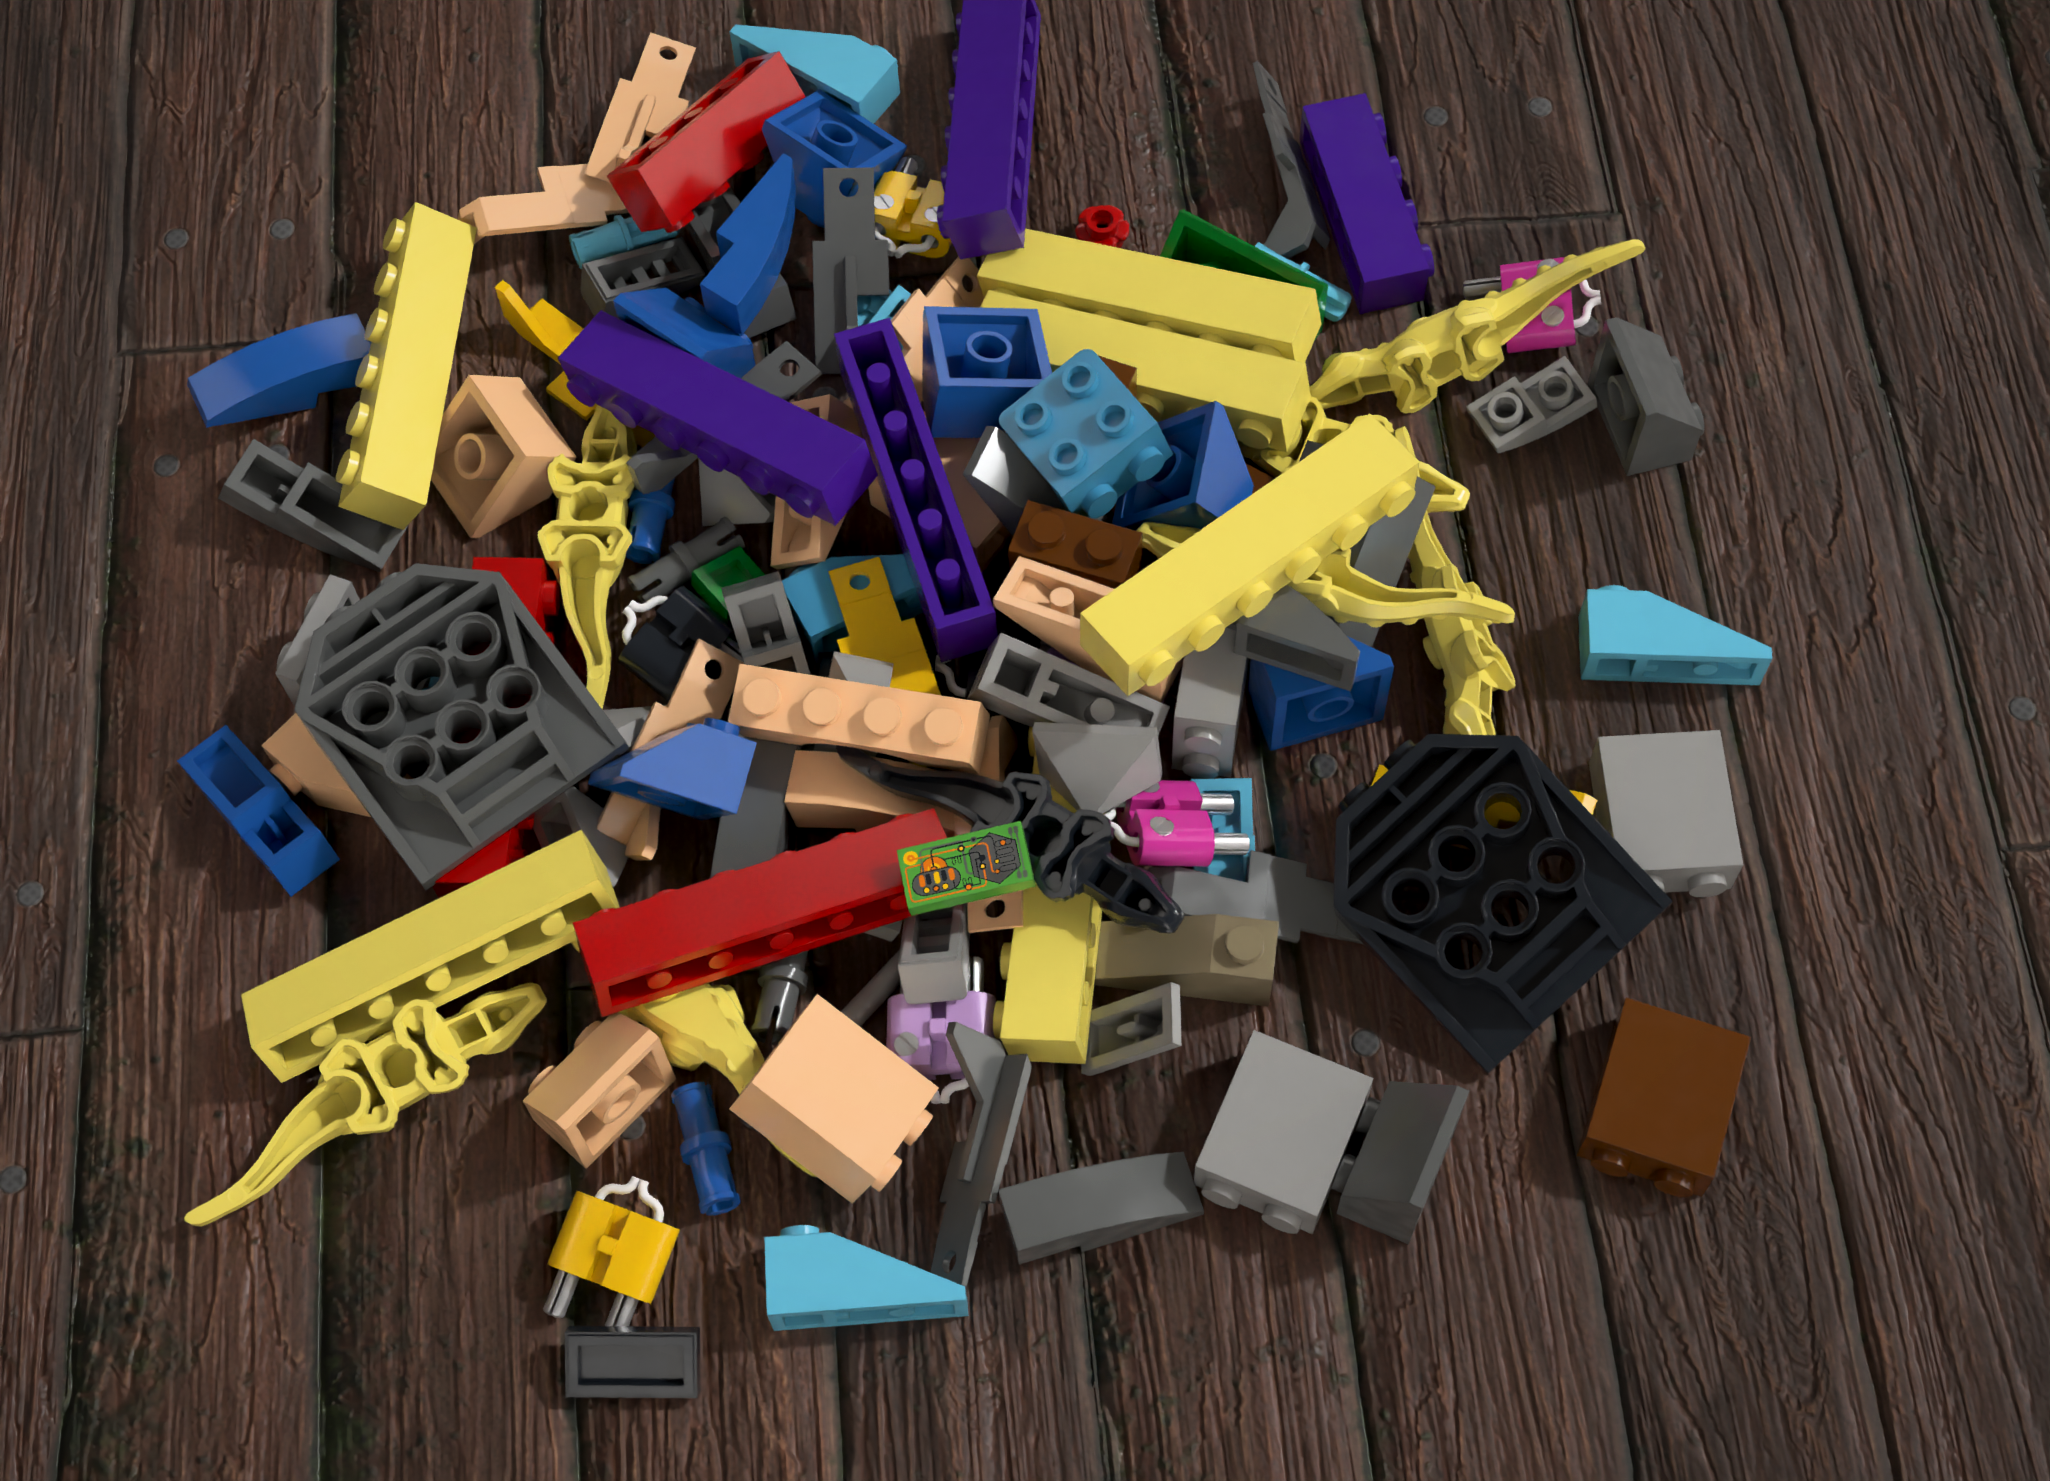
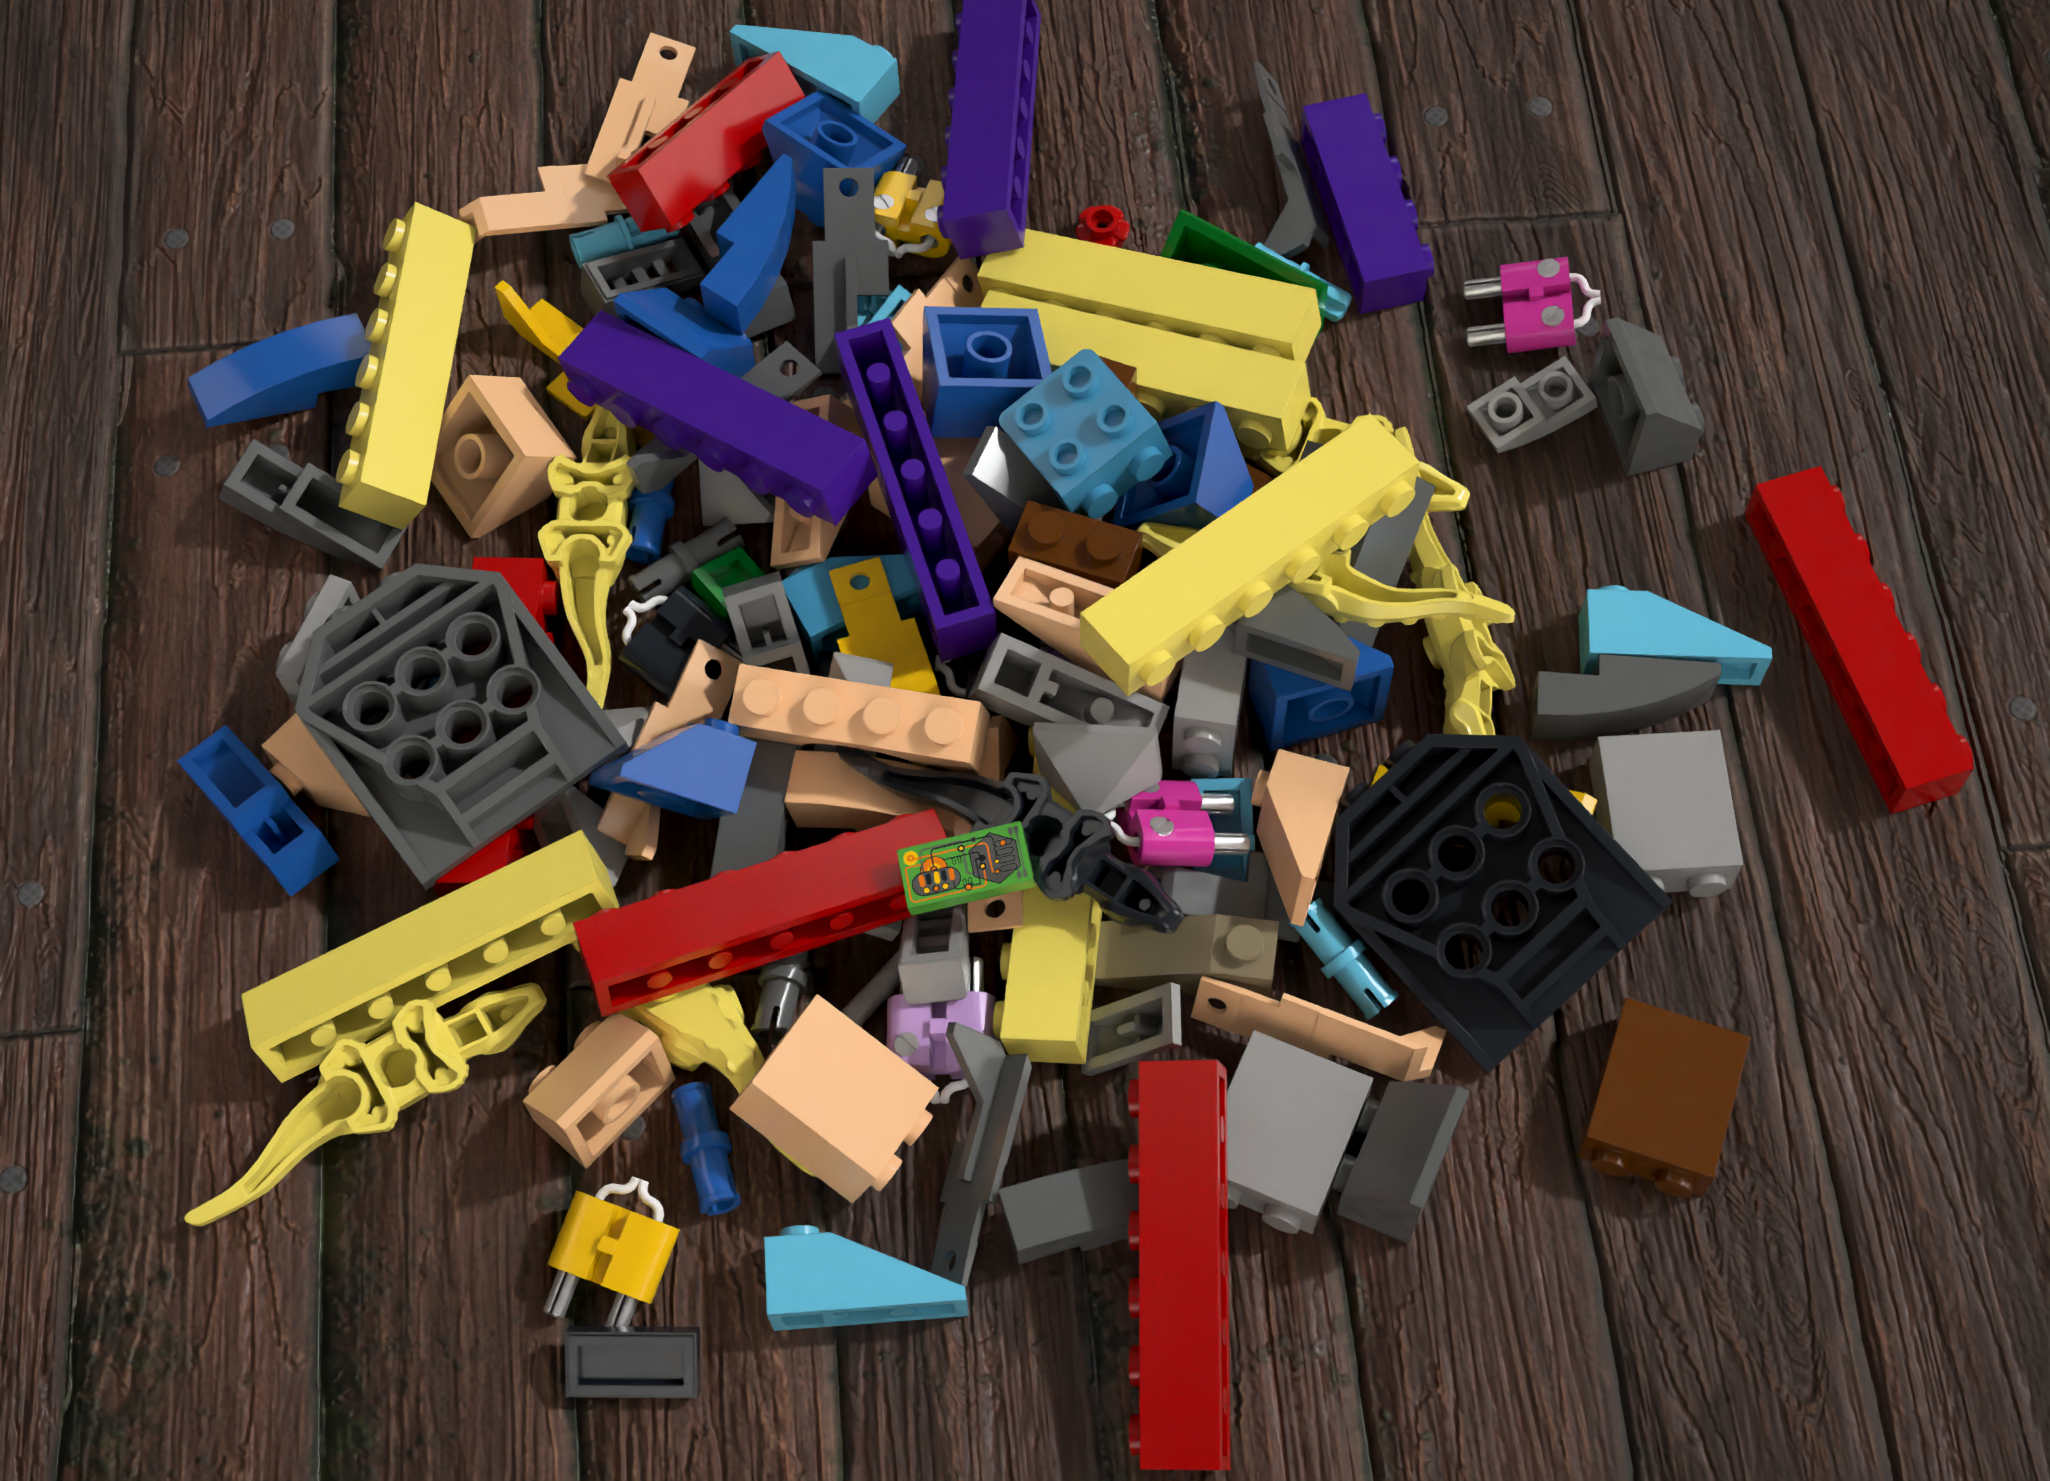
(1182, 1266): none -> red brick
(1297, 823): none -> light nougat slope
(1319, 1030): none -> light nougat piece
(1345, 960): none -> medium azure pin
(1457, 340): light yellow animal -> none
(1617, 697): none -> dark grey slope
(1859, 640): none -> red brick

